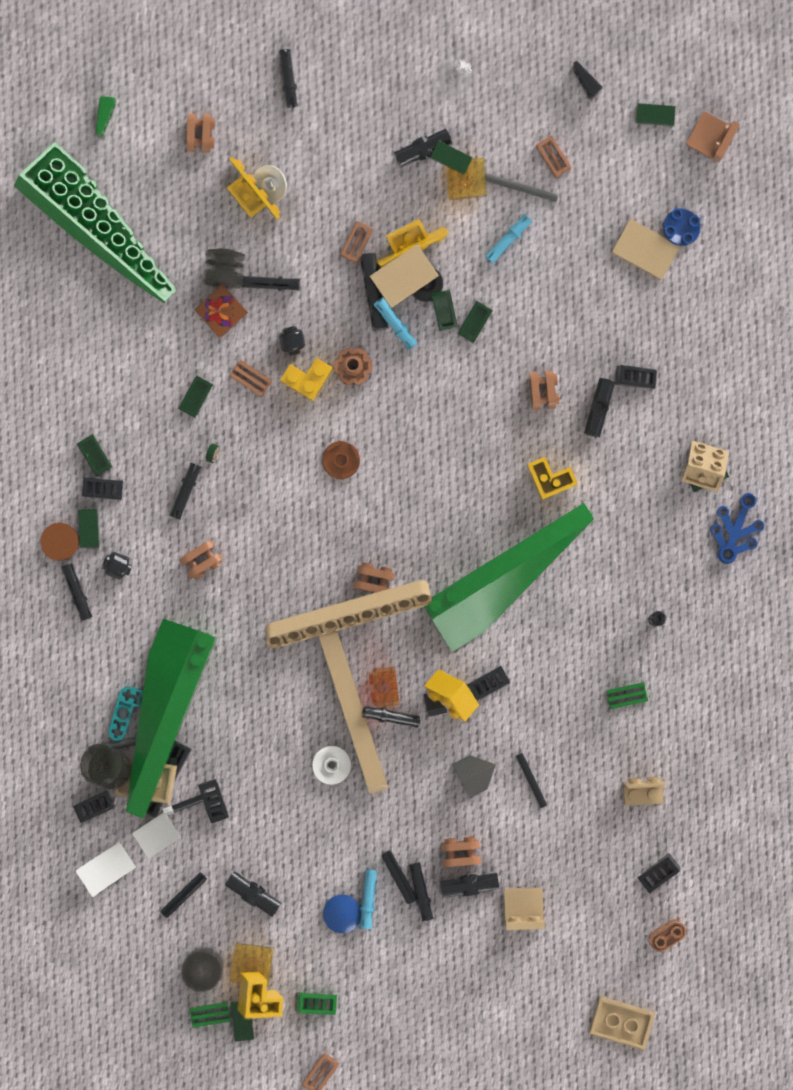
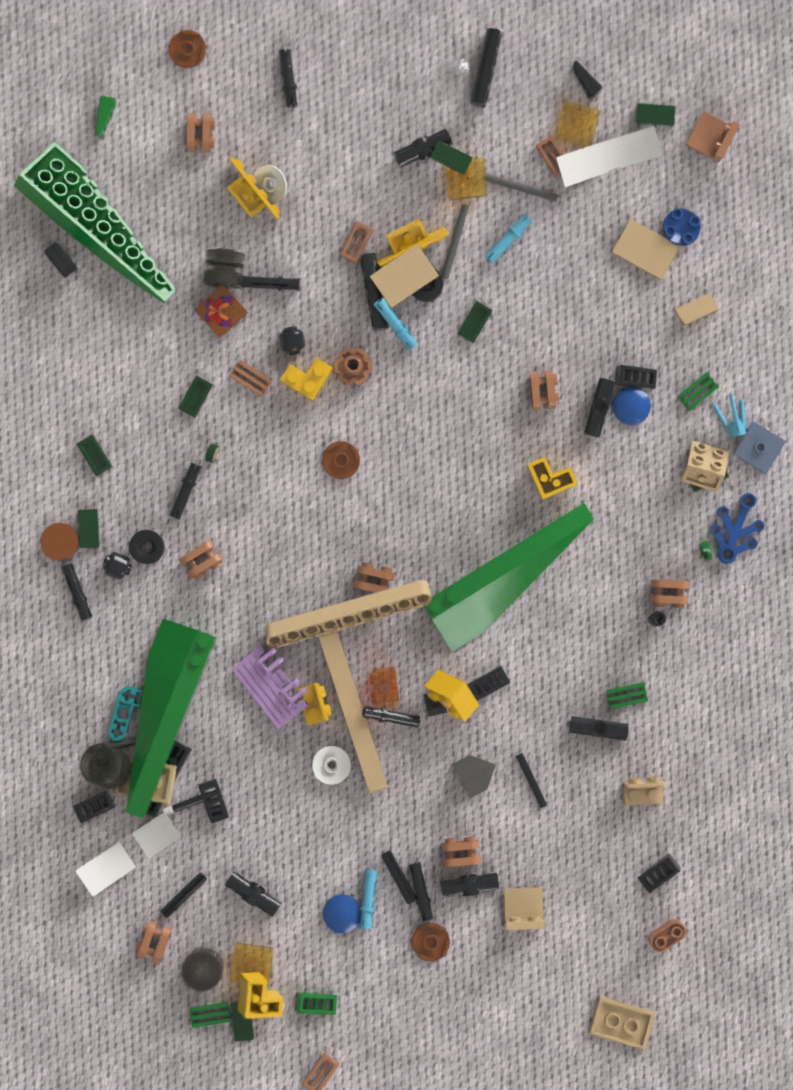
(60, 259): none -> black tyre
(85, 490): black slope -> none
(150, 931): none -> nougat brick
(157, 546): none -> black tyre
(187, 49): none -> dark orange tile
(269, 687): none -> lavender hinge
(317, 709): none -> yellow bracket
(435, 937): none -> dark orange tile
(444, 310): dark green tile -> none
(455, 241): none -> dark grey bar
(486, 67): none -> black brick
(577, 124): none -> clear yellow plate
(586, 727): none -> black piece
(609, 155): none -> white sticker
(631, 406): none -> blue dish
(660, 599): none -> nougat brick
(696, 309): none -> tan slope
(705, 550): none -> green tile
(710, 381): none -> green tile
(738, 426): none -> medium azure plant
(759, 447): none -> sand blue plate

